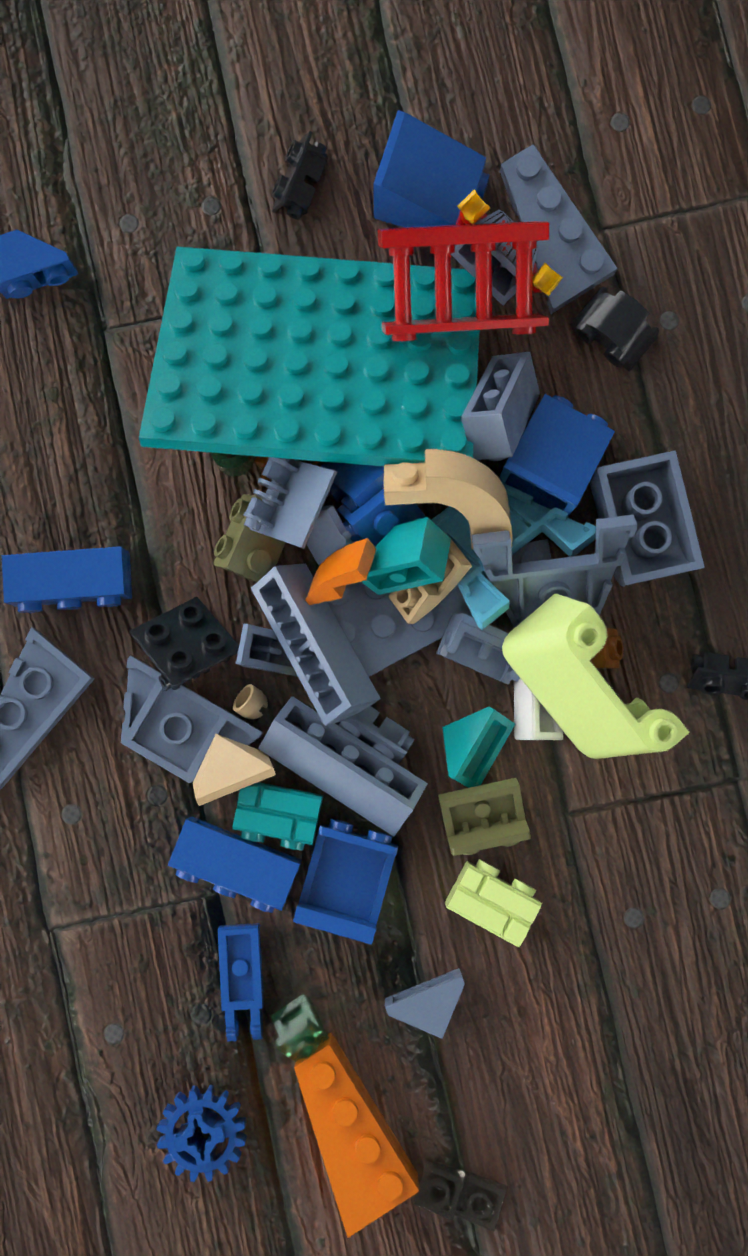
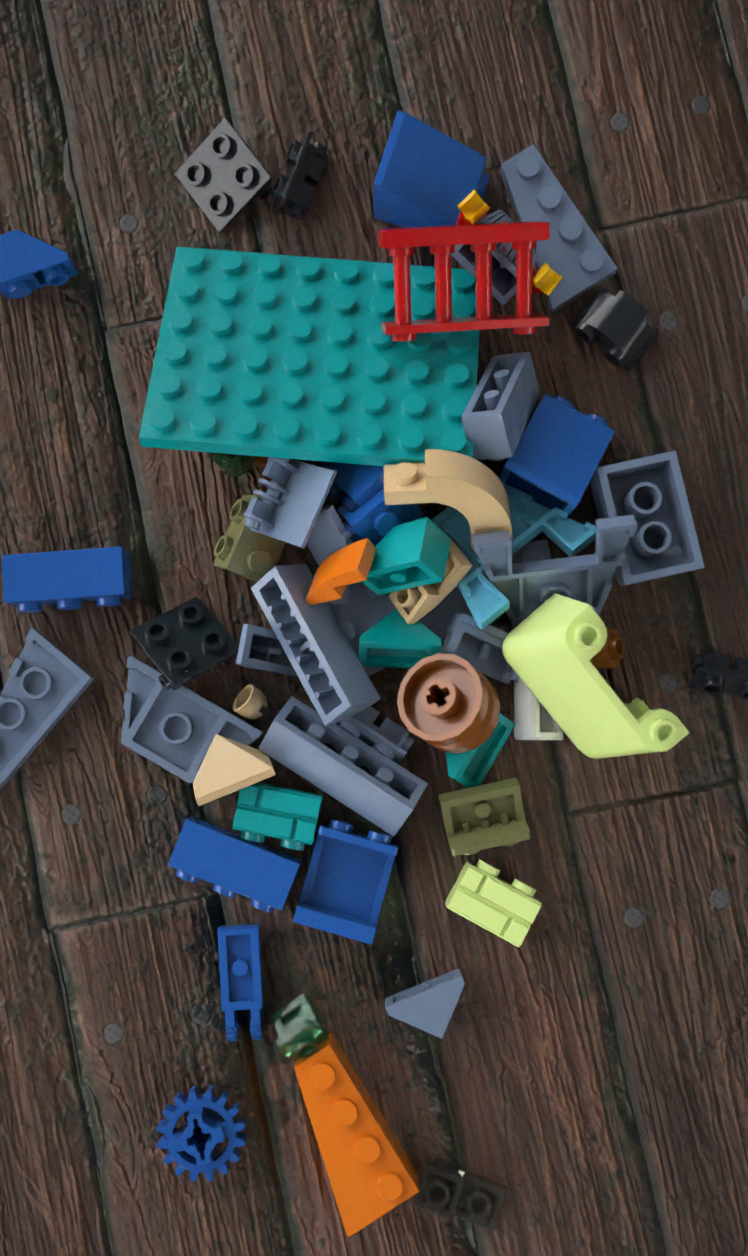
(224, 175): none -> hinge
(397, 643): none -> teal slope
(448, 703): none -> dark orange wheel

